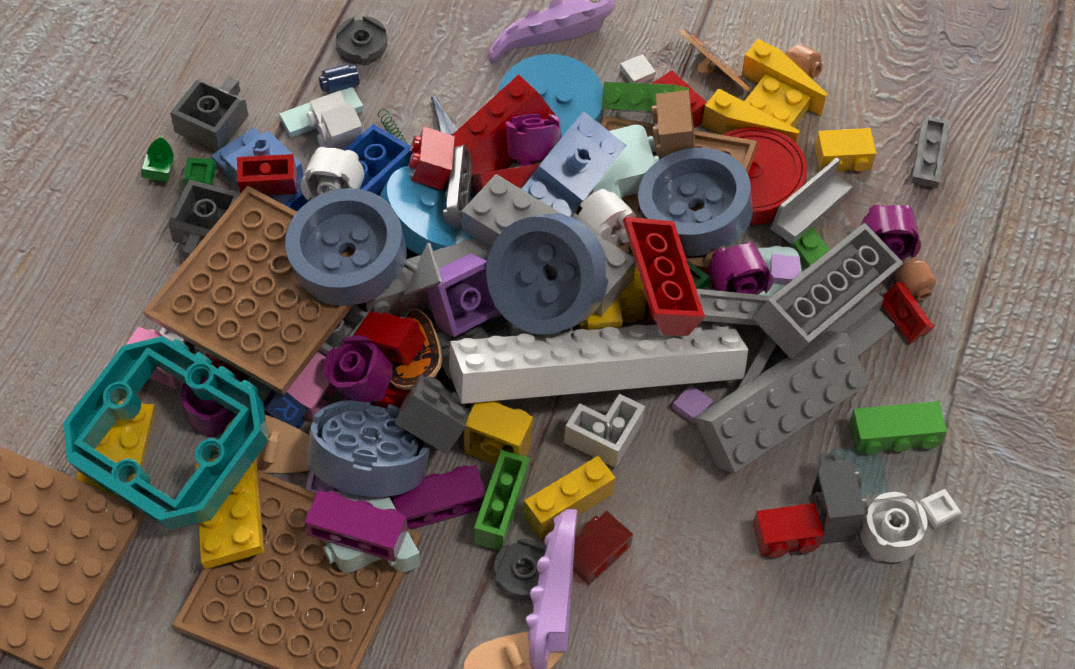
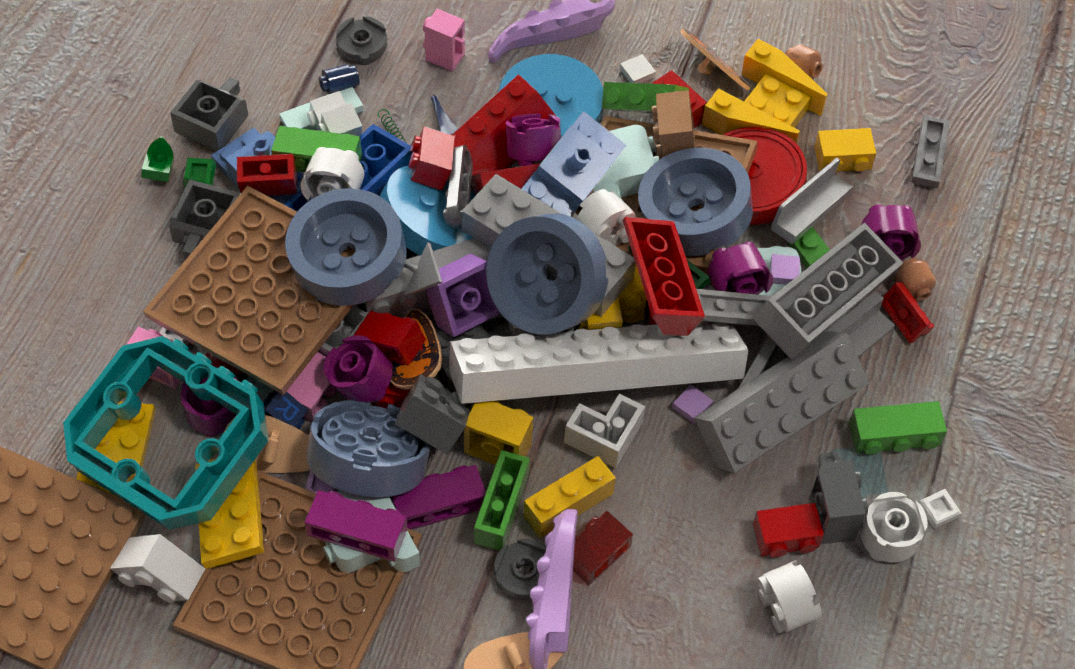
(158, 564): none -> white brick
(304, 143): none -> bright green brick
(444, 39): none -> bright pink piece
(789, 596): none -> white brick

